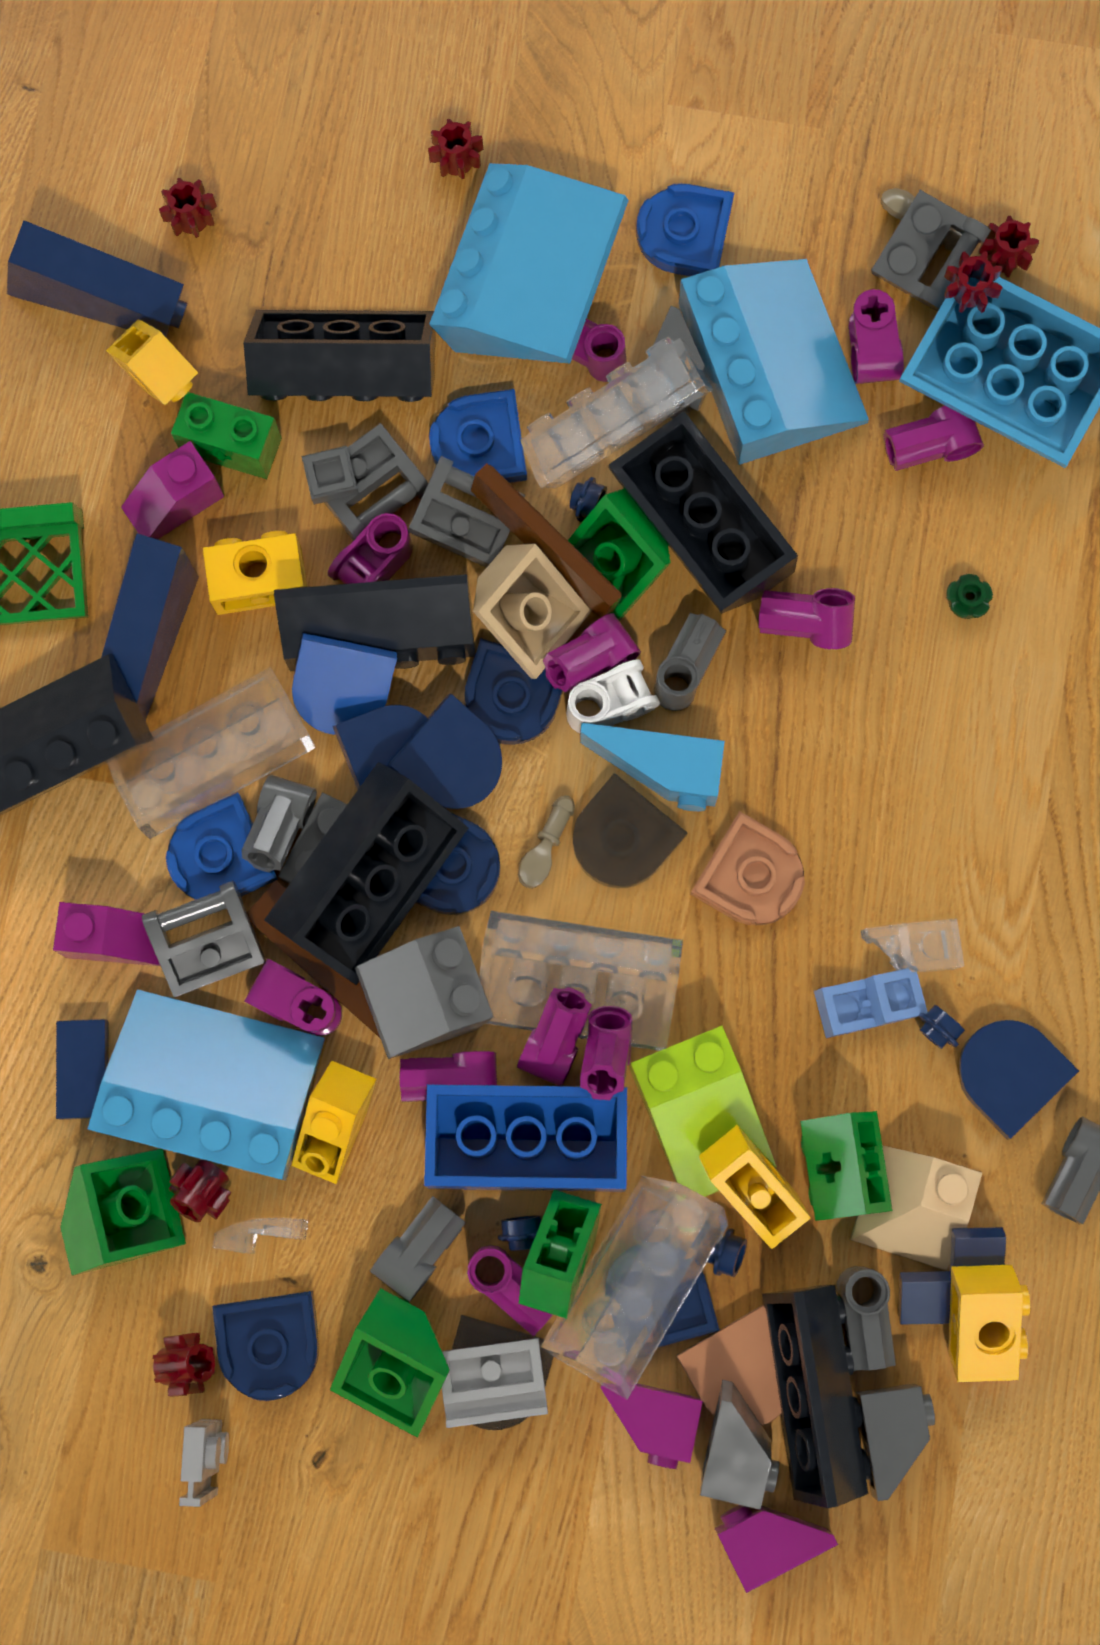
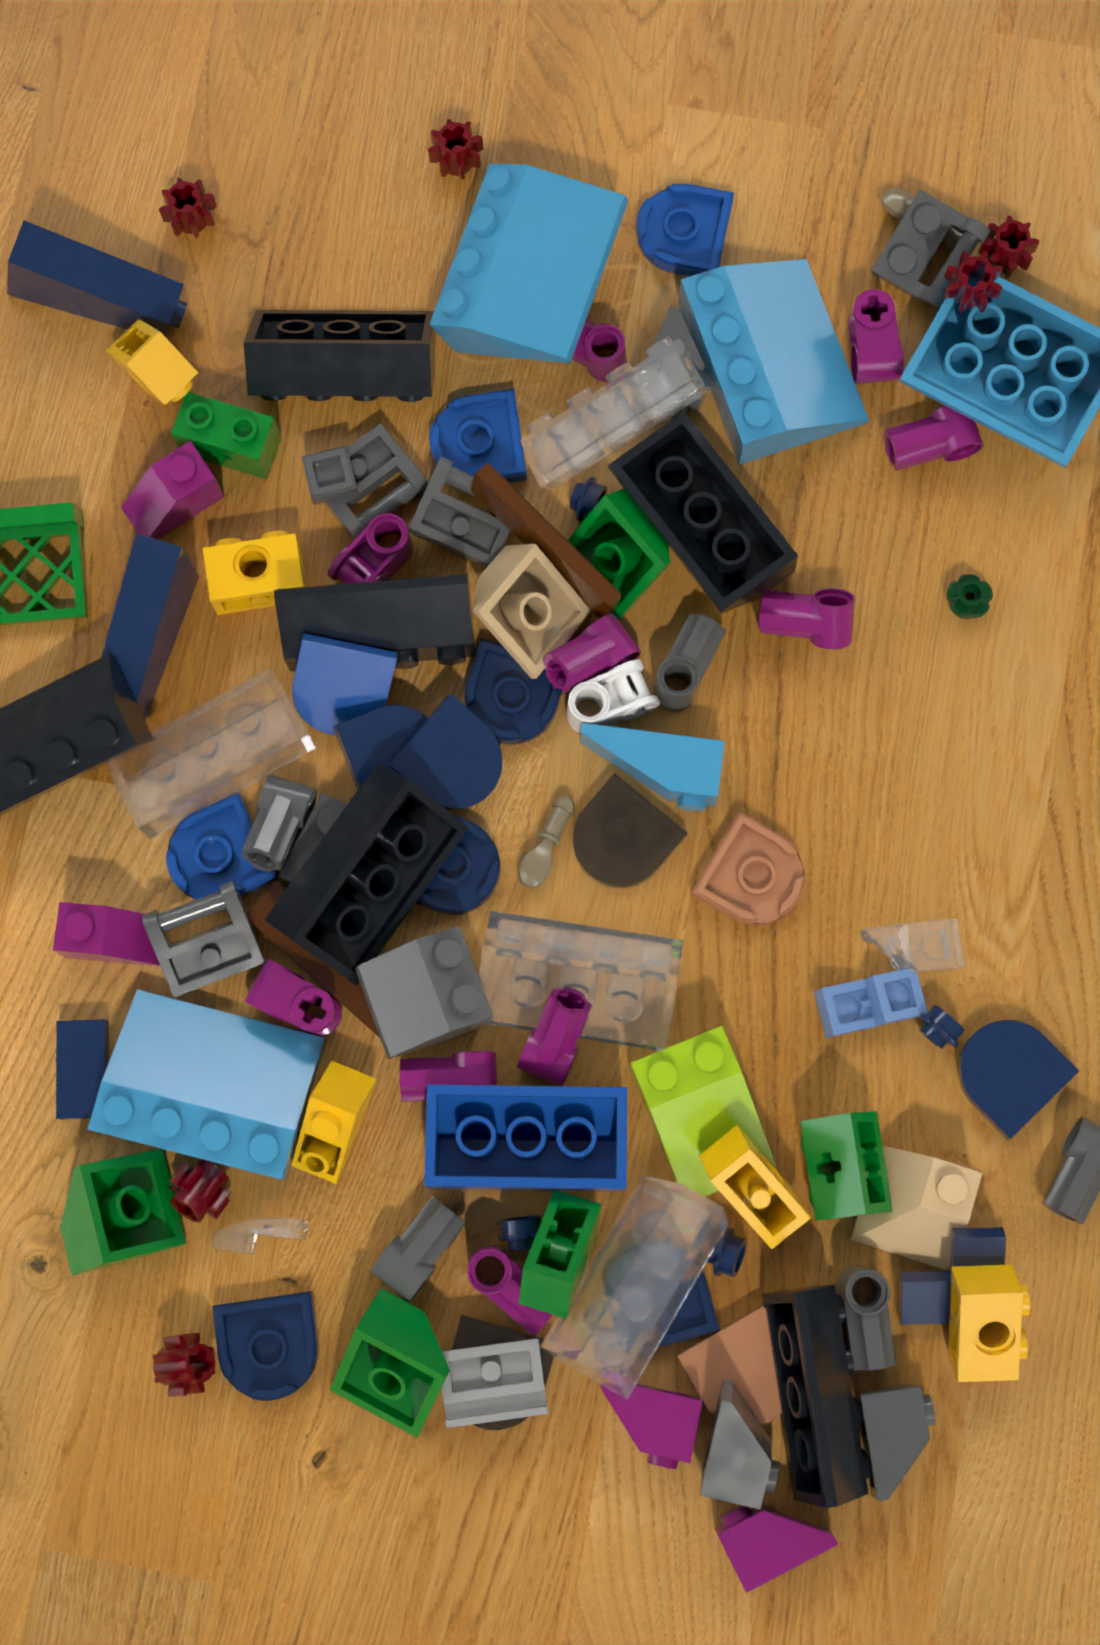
(203, 1452): light grey plate -> none
(606, 1052): magenta piece -> none

